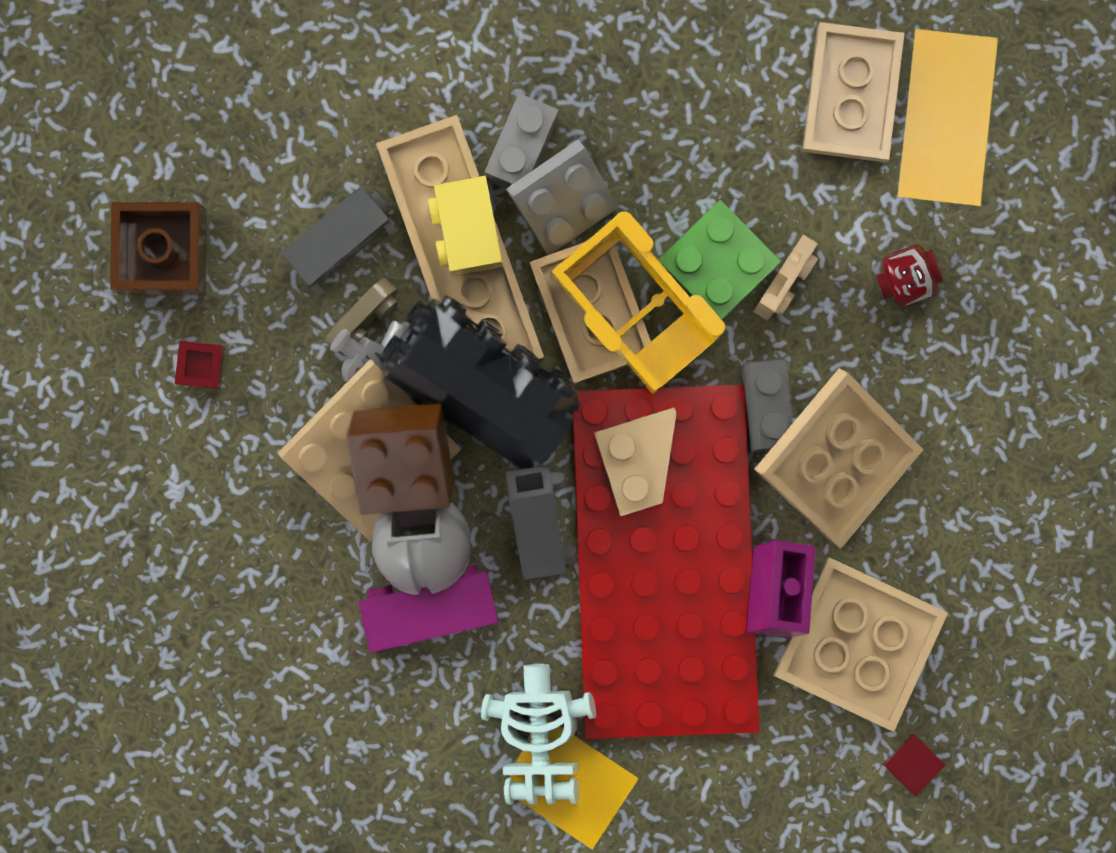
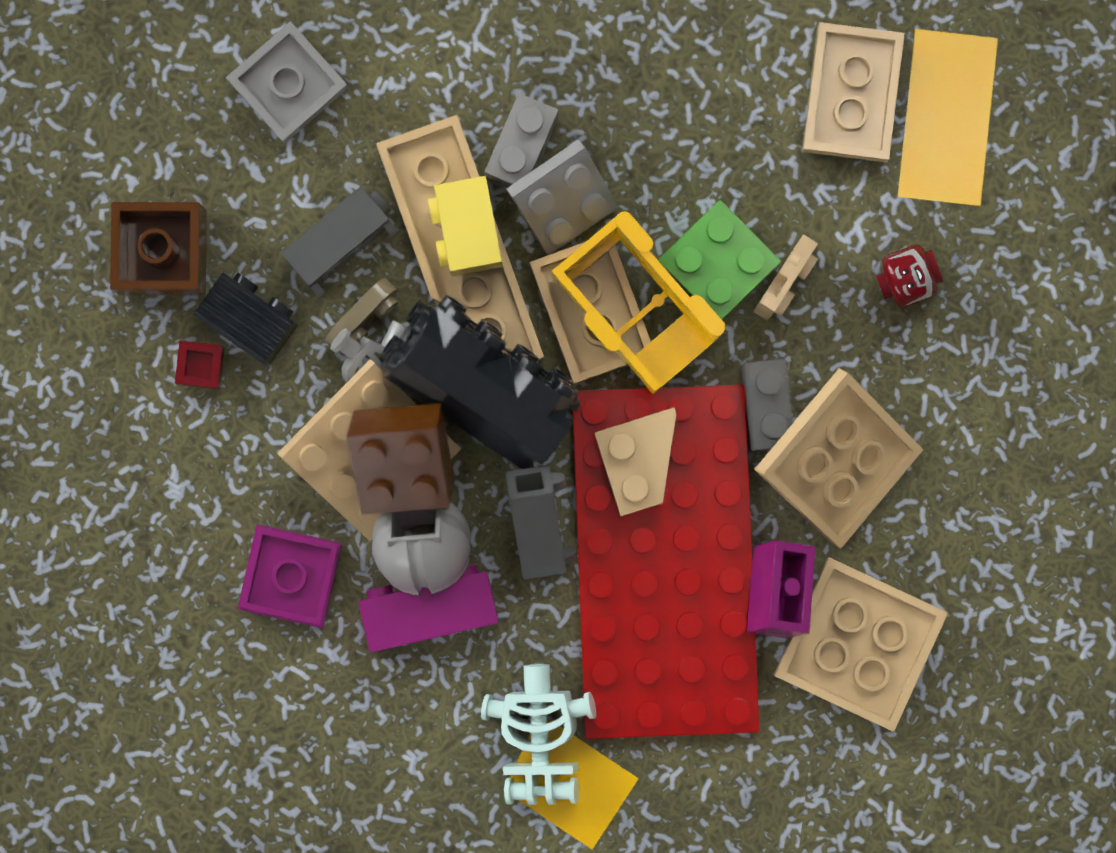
(245, 318): none -> black brick
(287, 82): none -> light grey plate
(289, 576): none -> magenta plate
(913, 764): dark red tile -> none

